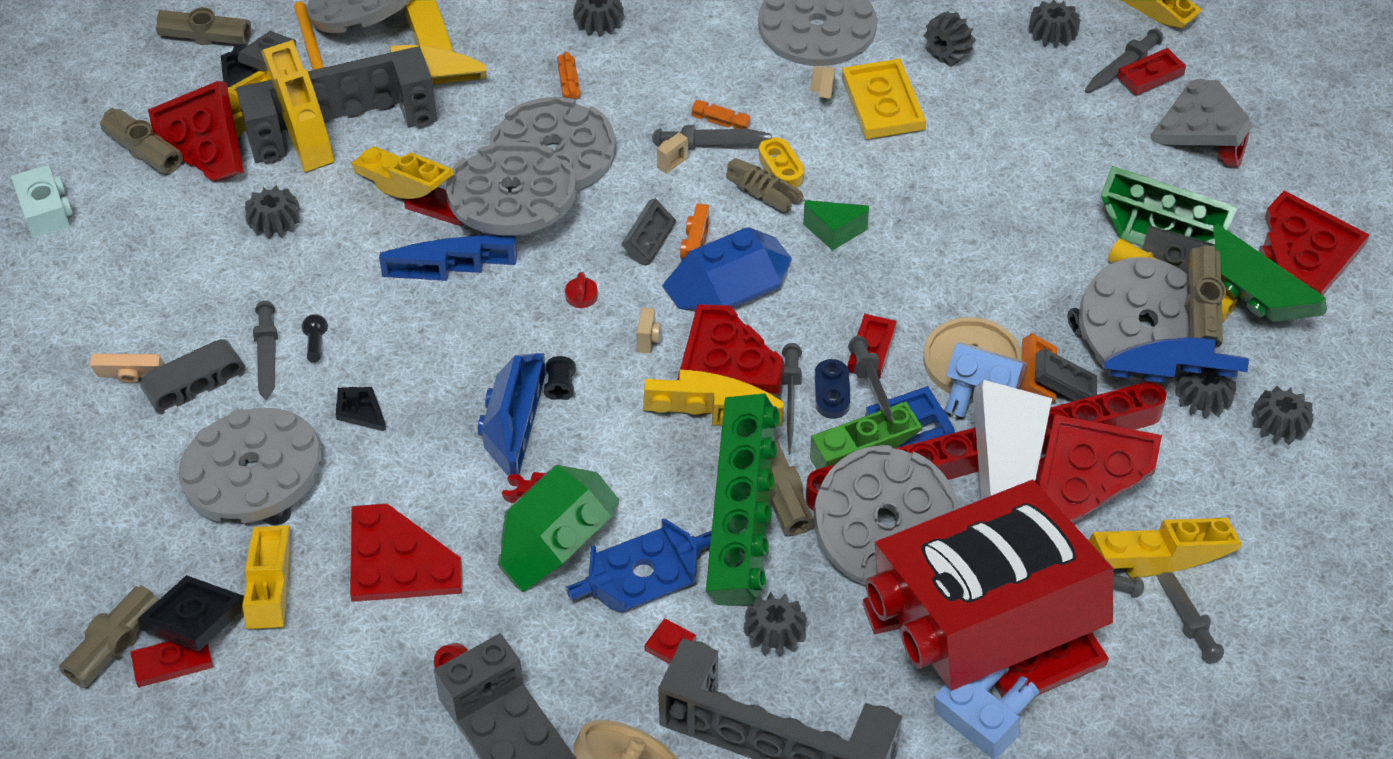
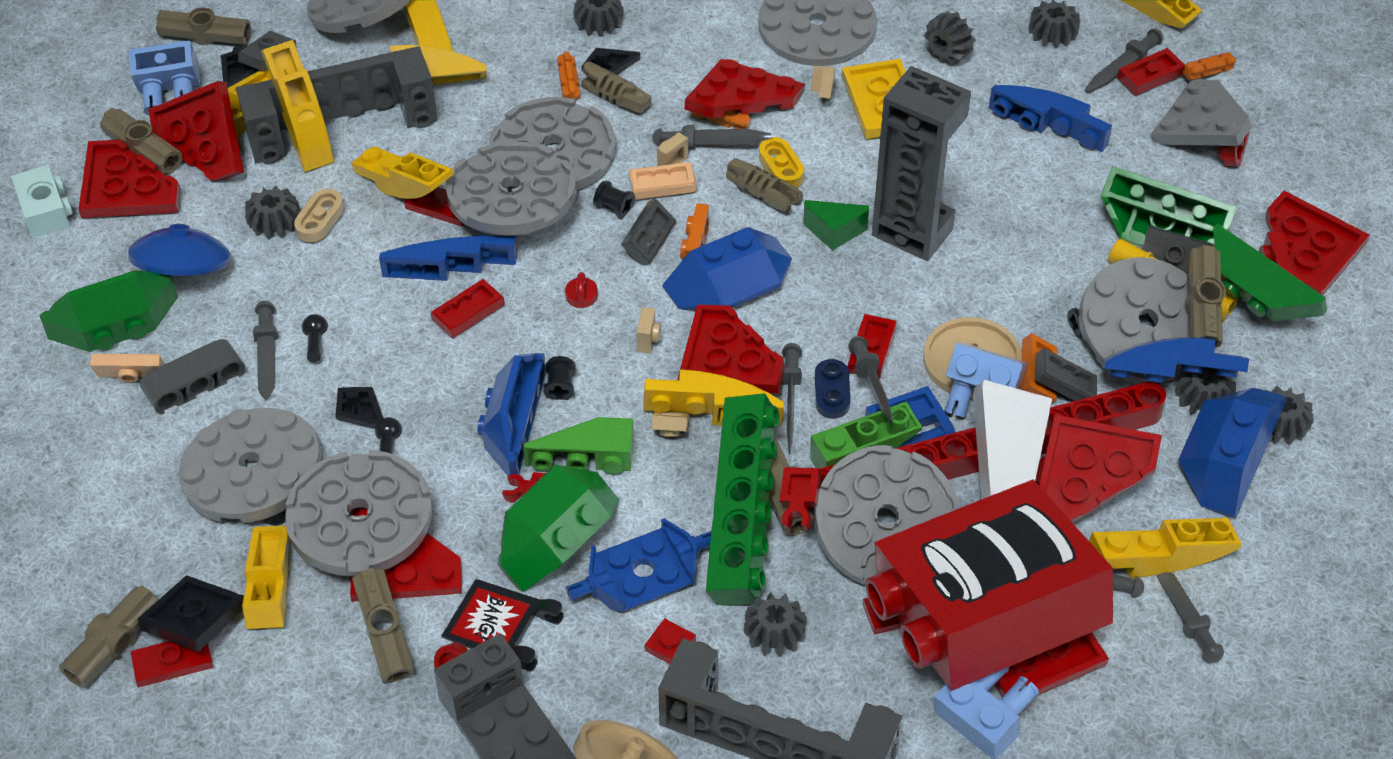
(110, 310): none -> green wedge
(123, 183): none -> red plate
(164, 69): none -> light blue brick
(179, 252): none -> blue dish
(308, 35): light orange piece -> none
(318, 218): none -> tan plate
(346, 545): none -> light grey plate
(388, 431): none -> black bar
(389, 644): none -> dark tan piece
(467, 308): none -> red plate
(497, 610): none -> flag
(605, 436): none -> bright green slope
(613, 59): none -> black piece
(613, 199): none -> black bush
(614, 88): none -> dark tan hinge
(662, 180): none -> light nougat plate
(670, 423): none -> tan plate
(741, 88): none -> red plate
(798, 492): none -> red plate
(914, 137): none -> dark grey plate
(1043, 109): none -> blue slope
(1209, 66): none -> orange axle
(1229, 446): none -> blue wedge

